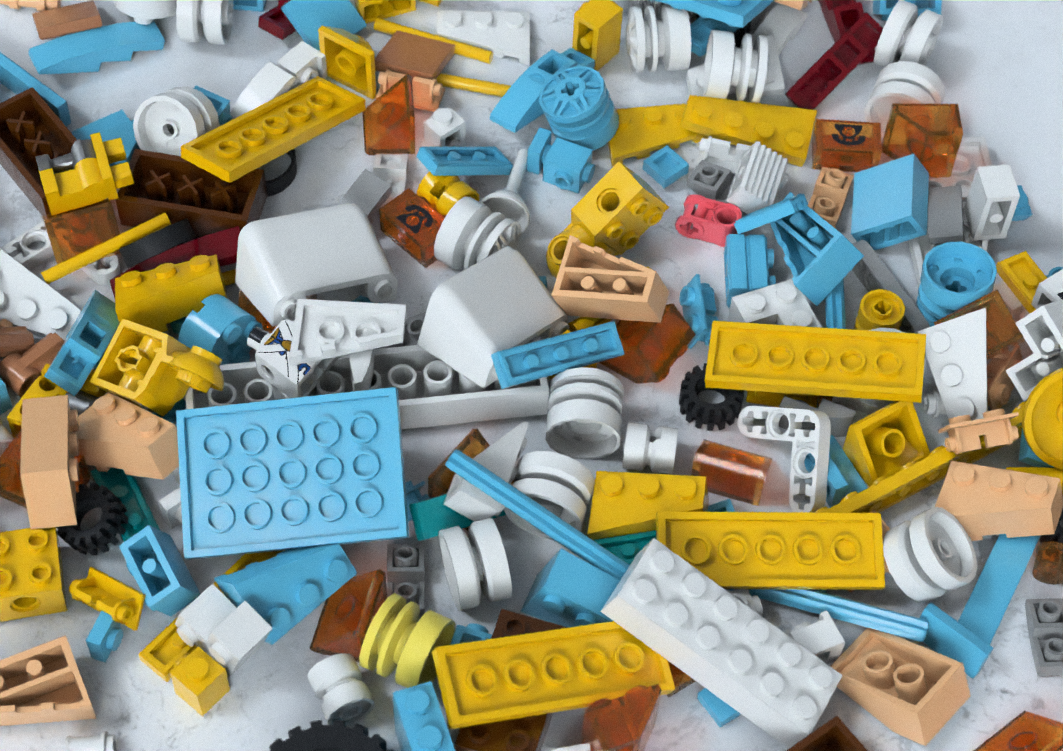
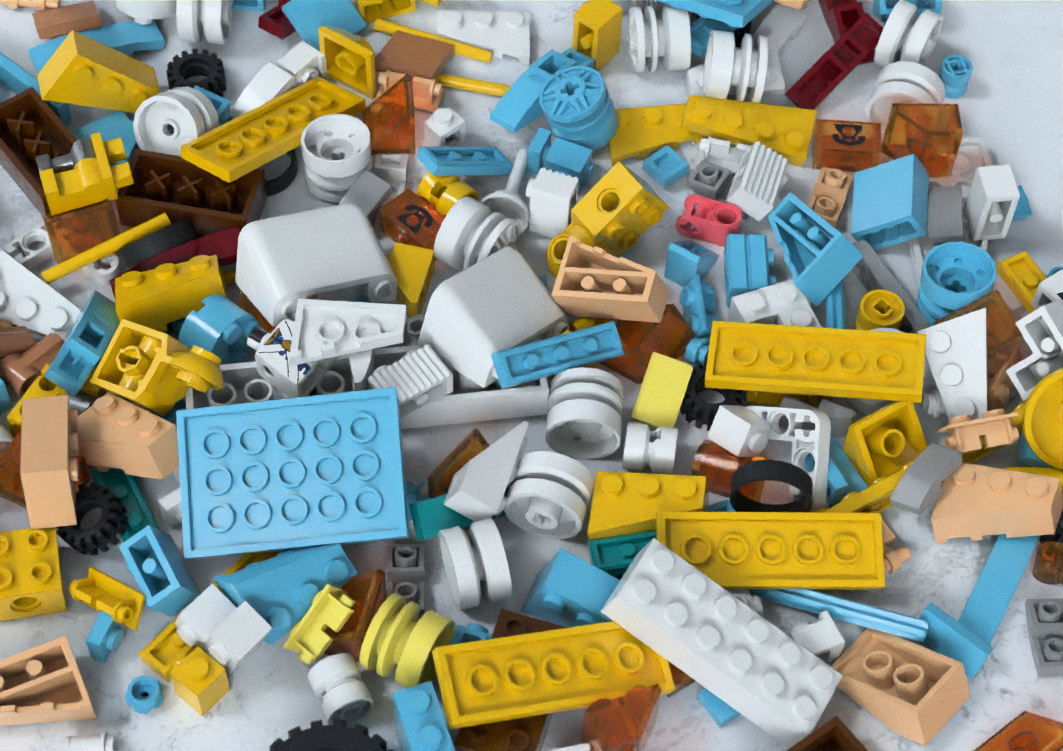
(96, 76): none -> yellow wedge
(143, 685): none -> medium azure plate
(197, 64): none -> black tyre
(329, 608): none -> light yellow hinge
(335, 154): none -> white wheel
(414, 273): none -> yellow slope
(417, 376): none -> white brick
(536, 514): medium azure axle -> none
(551, 201): none -> white brick
(662, 391): none -> light yellow slope
(686, 260): none -> medium azure slope
(697, 352): none -> medium azure plate
(739, 431): none -> white brick
(770, 213): medium azure tile -> none
(773, 471): none -> black tyre
(922, 480): none -> light grey slope
(929, 555): white wheel -> none
(954, 74): none -> medium azure wheel

